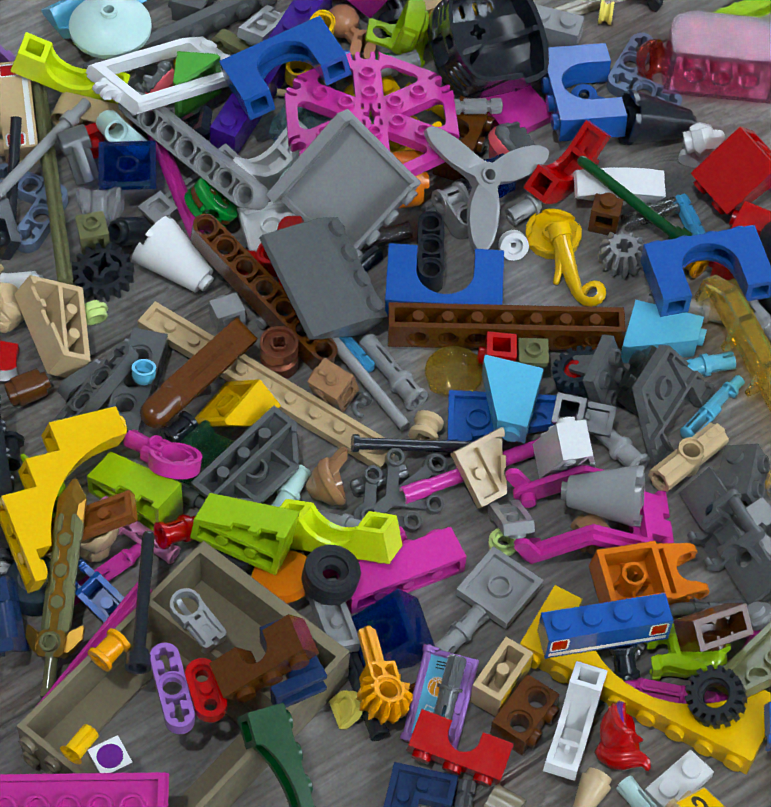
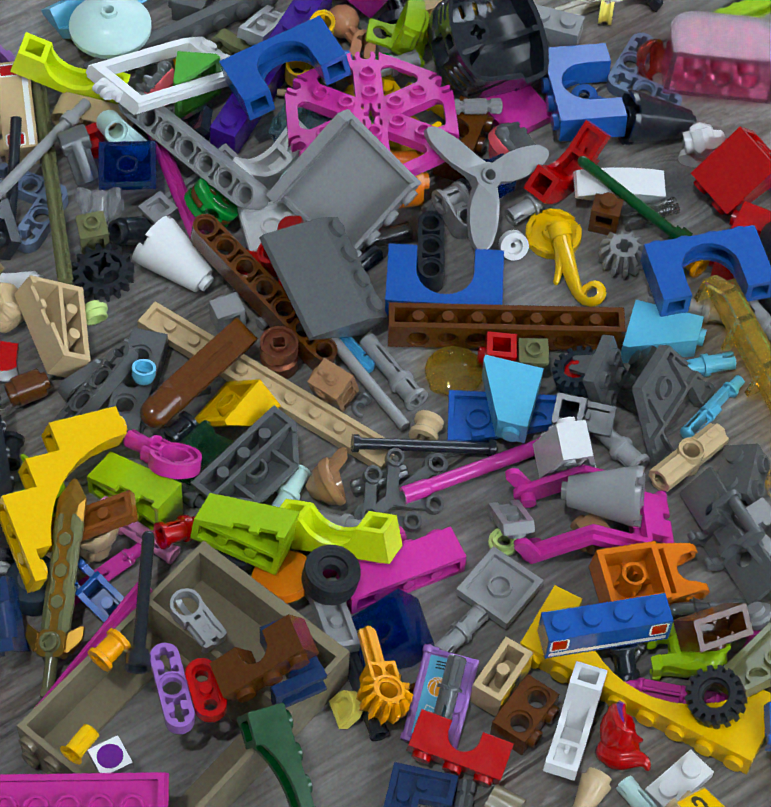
(483, 467): tan wing -> none
(688, 215): dark azure axle -> none

